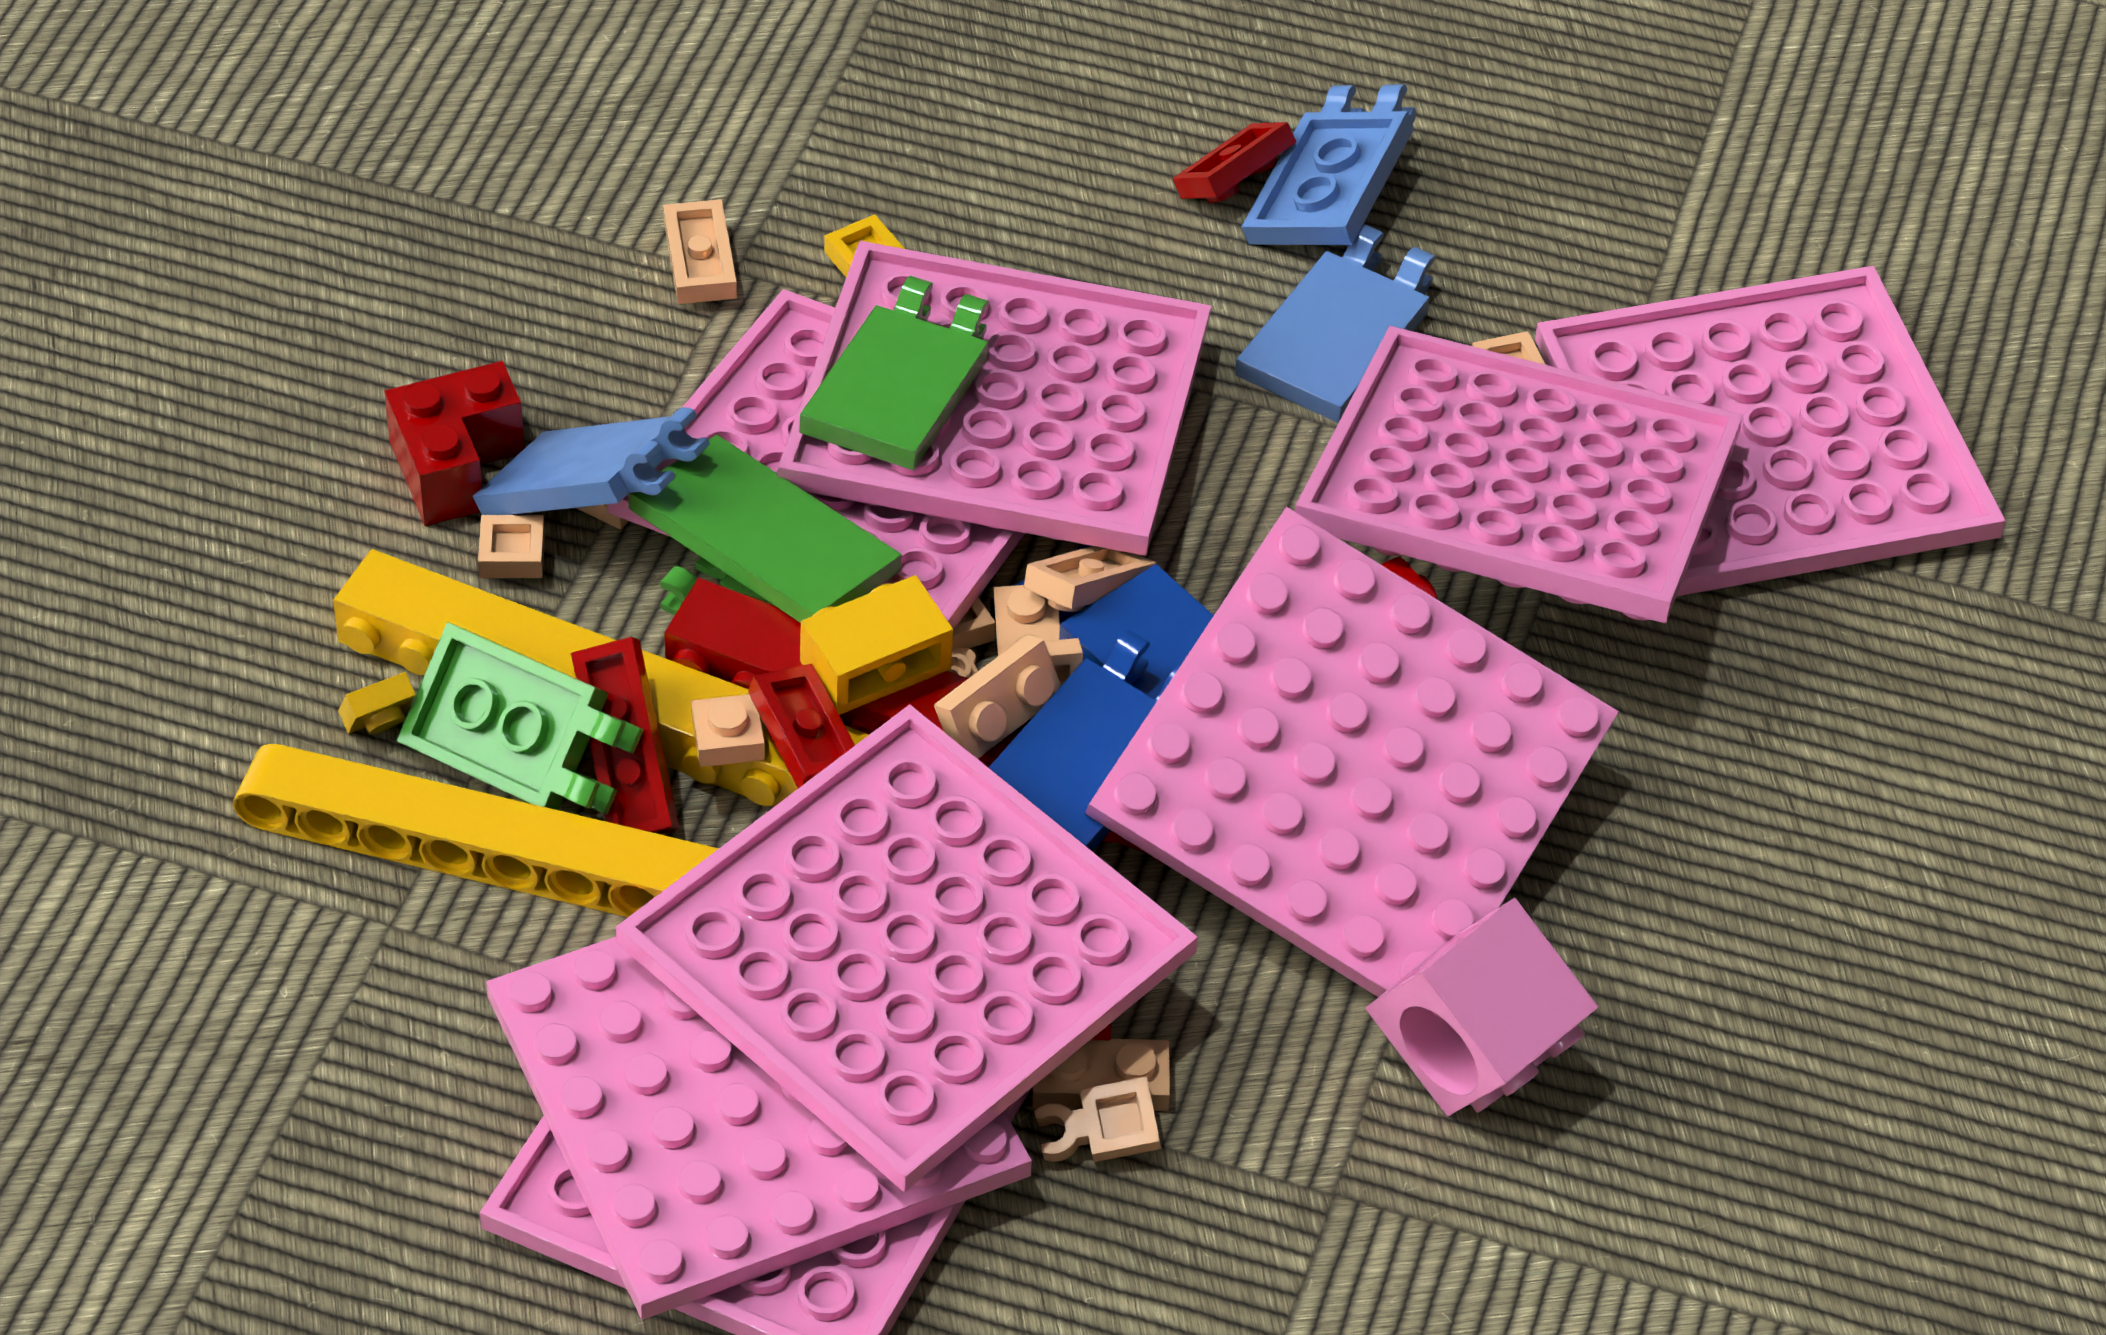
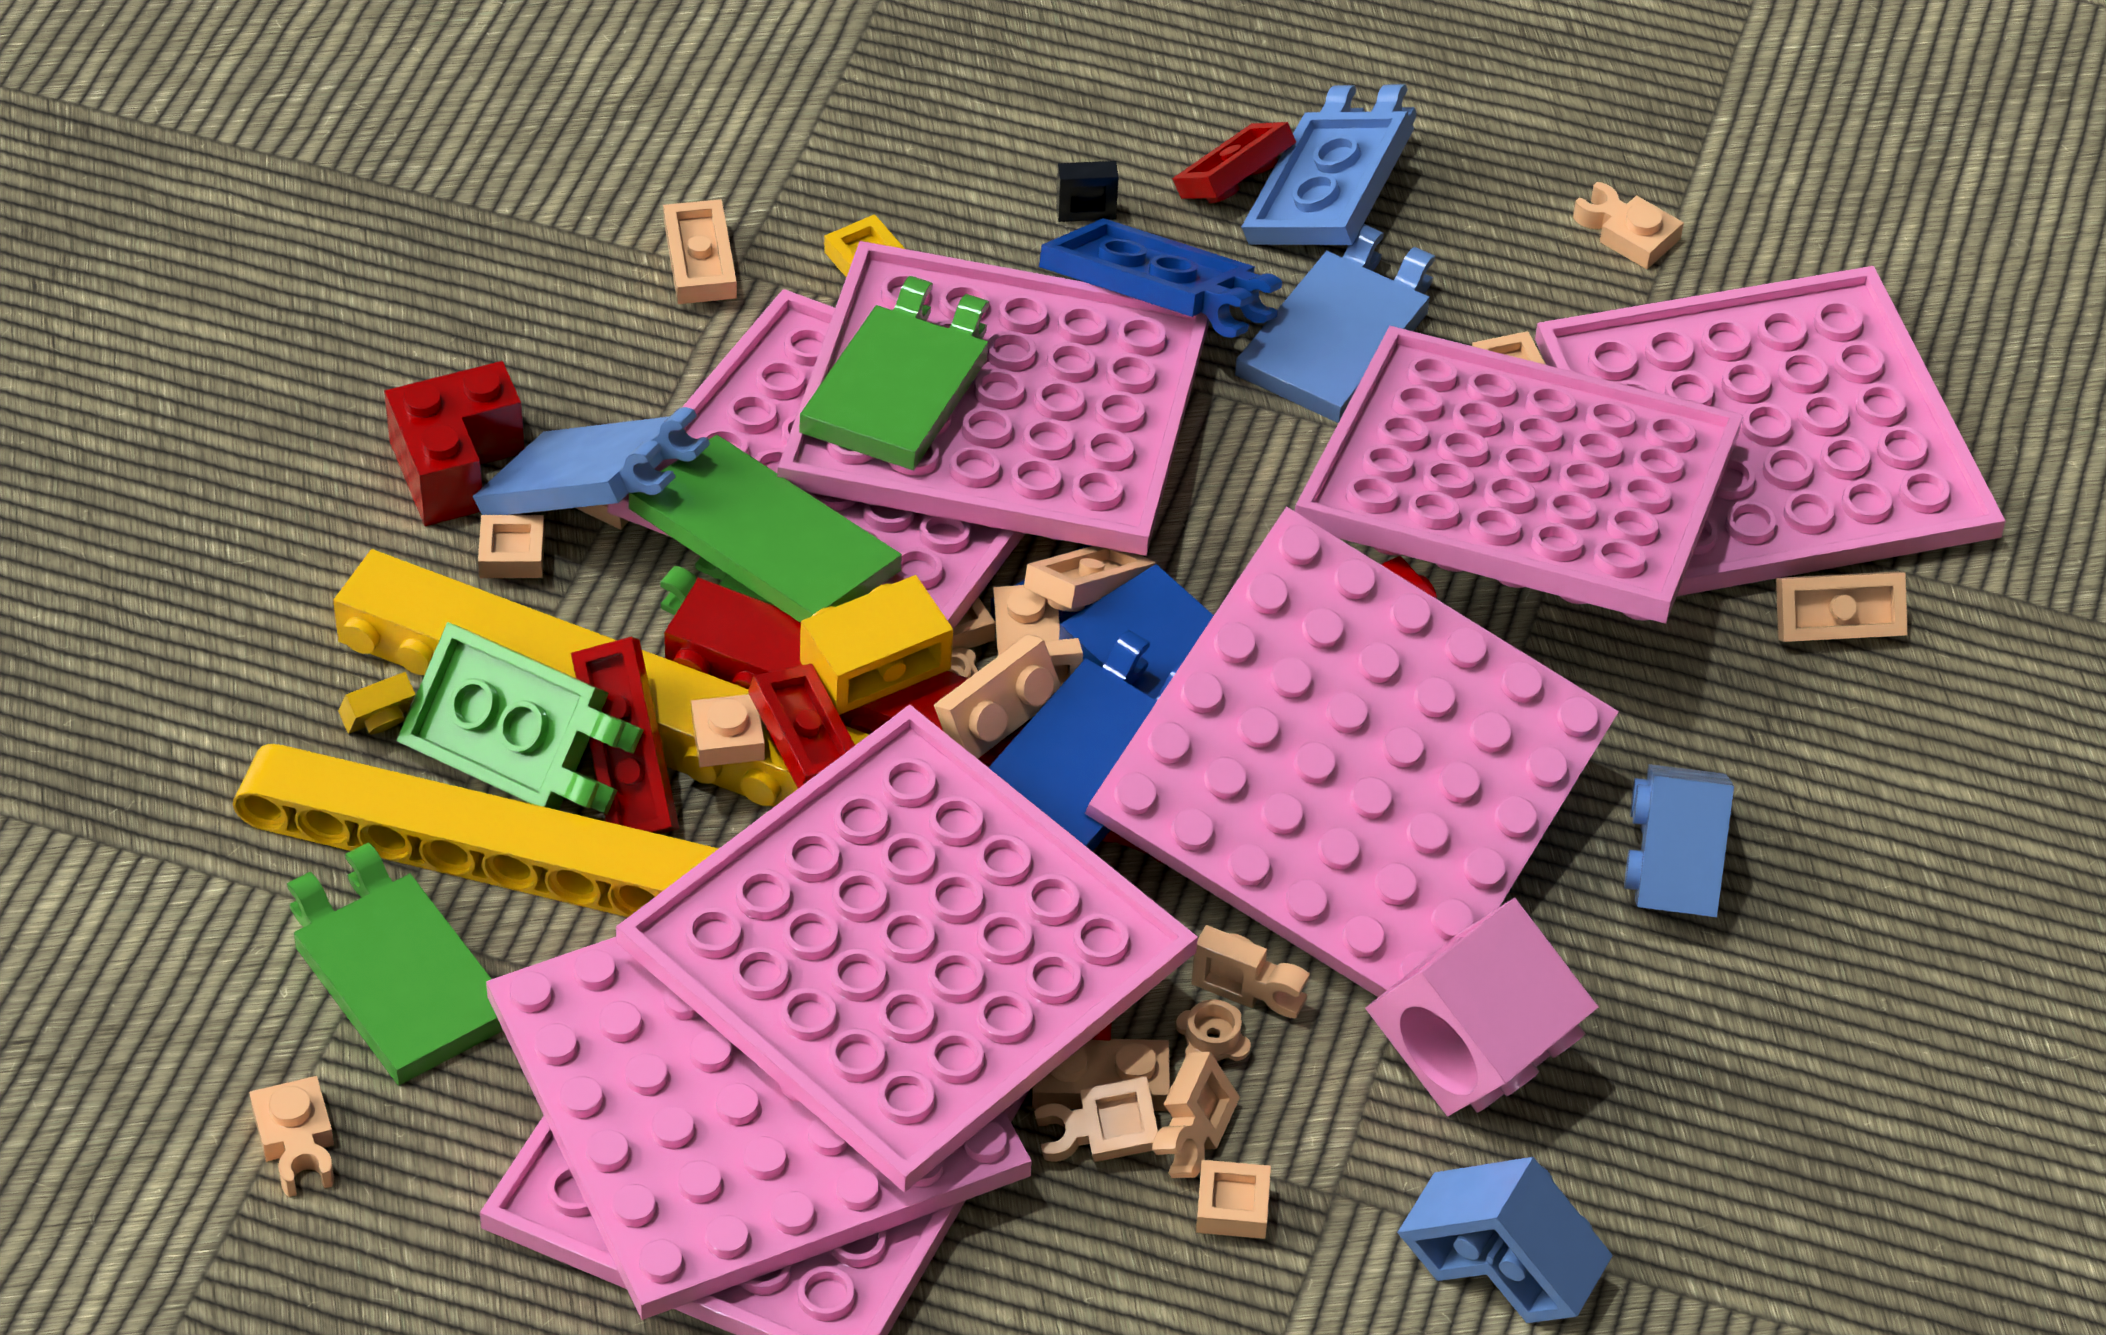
(294, 1129): none -> light nougat plate
(394, 967): none -> bright green tile
(1087, 191): none -> black plate
(1162, 273): none -> blue tile
(1200, 1112): none -> light nougat plate
(1218, 1019): none -> light nougat plate
(1233, 1199): none -> light nougat plate
(1239, 971): none -> light nougat plate
(1514, 1229): none -> medium blue brick
(1631, 229): none -> light nougat plate
(1683, 839): none -> medium blue brick
(1841, 606): none -> light nougat plate

